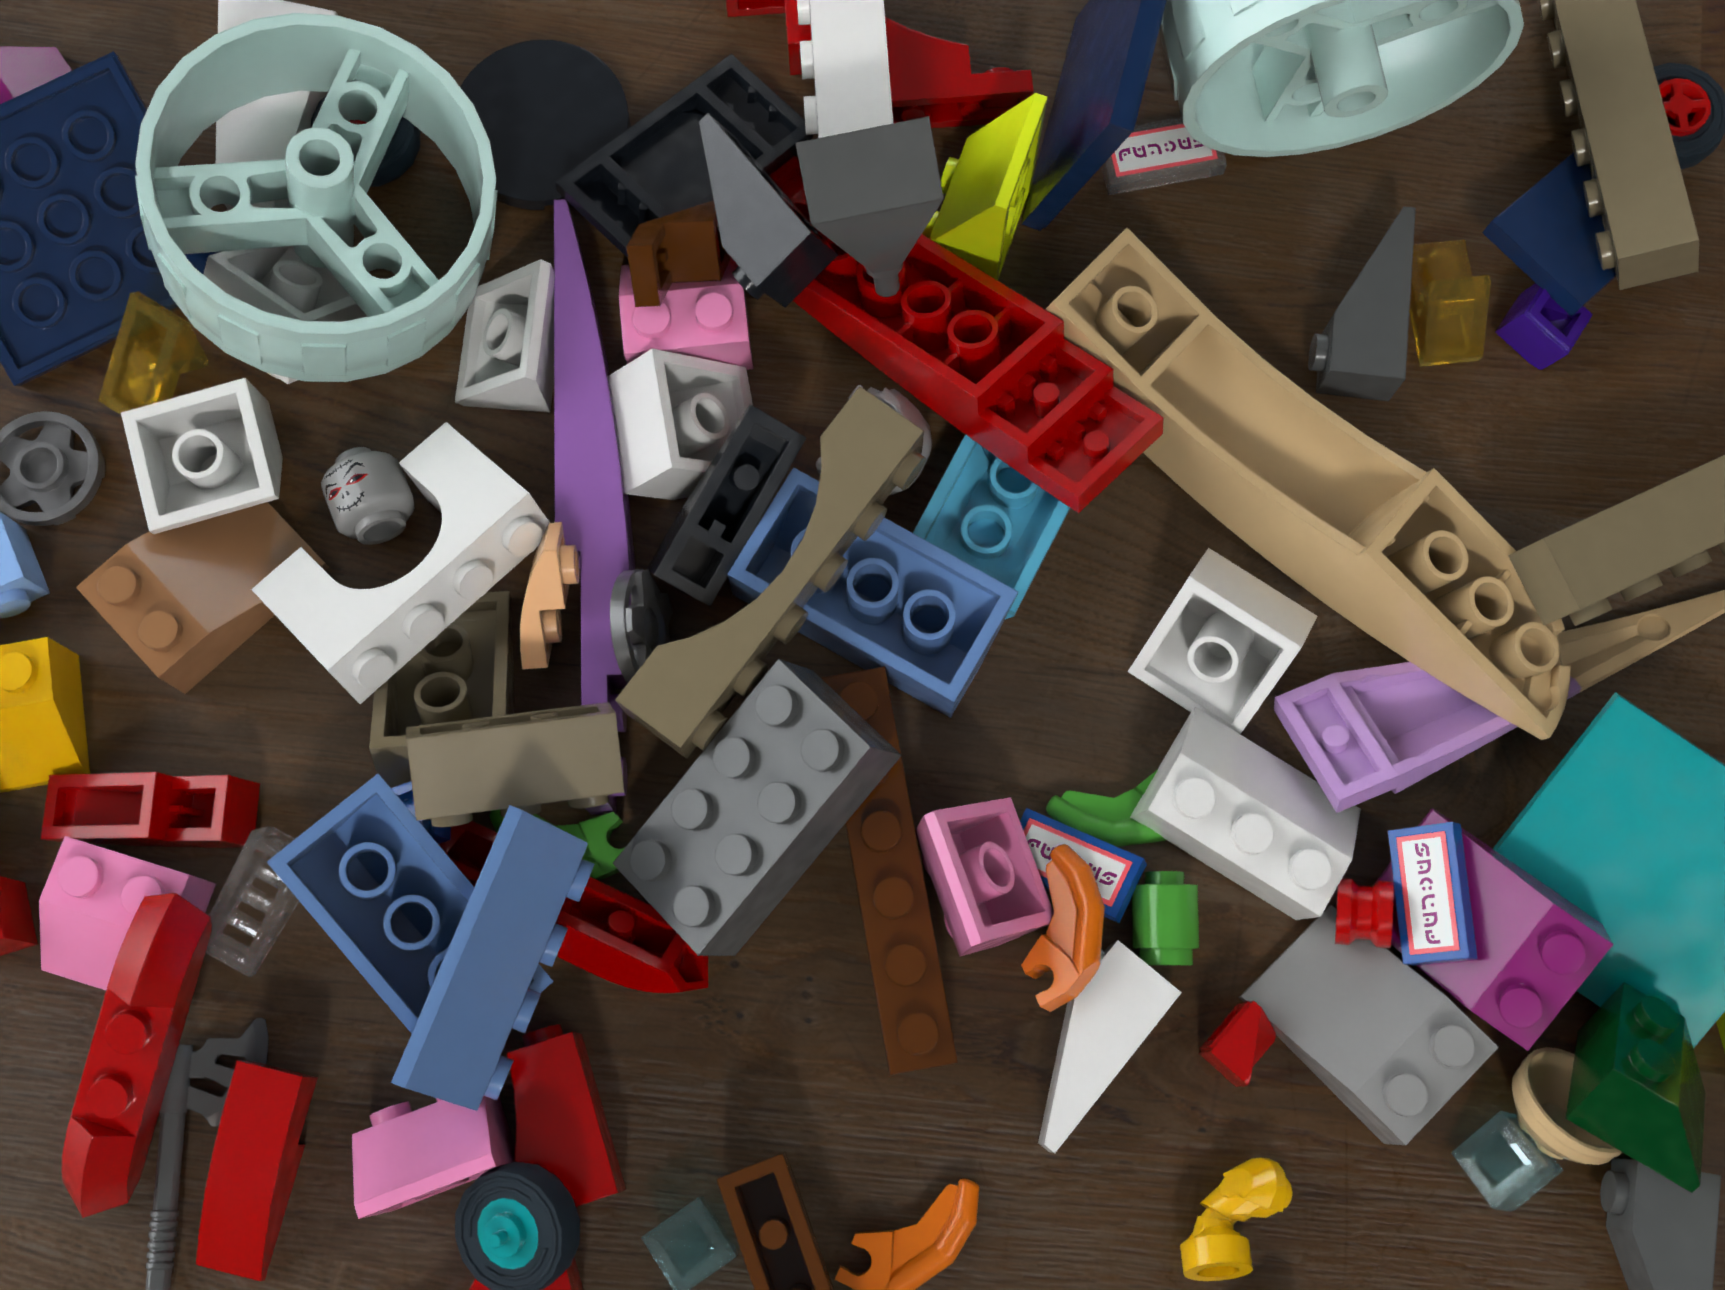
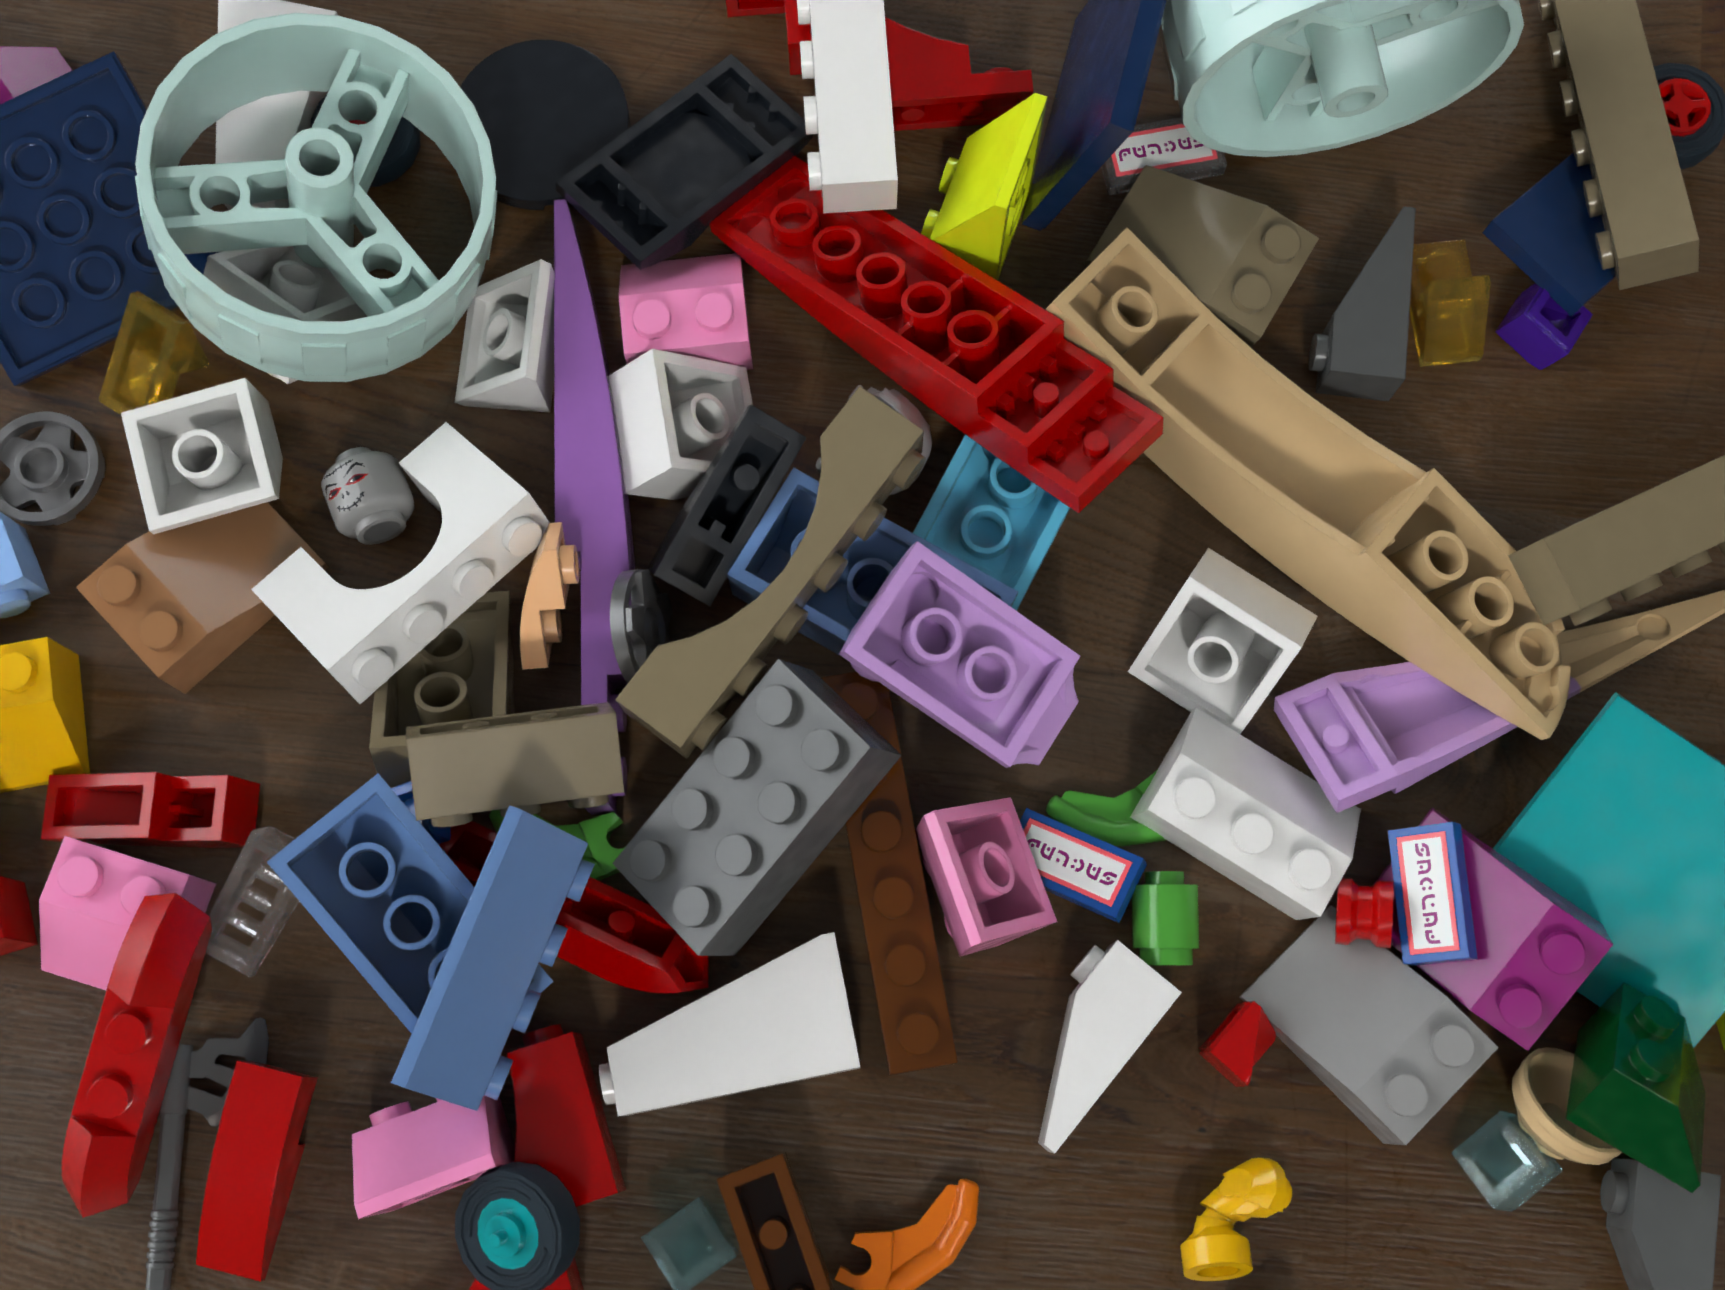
(675, 250): reddish brown slope -> none
(749, 1035): none -> white slope
(758, 222): slope -> none
(873, 193): dark grey piece -> none
(965, 659): none -> lavender slope
(1074, 933): orange piece -> none
(1218, 244): none -> dark tan slope

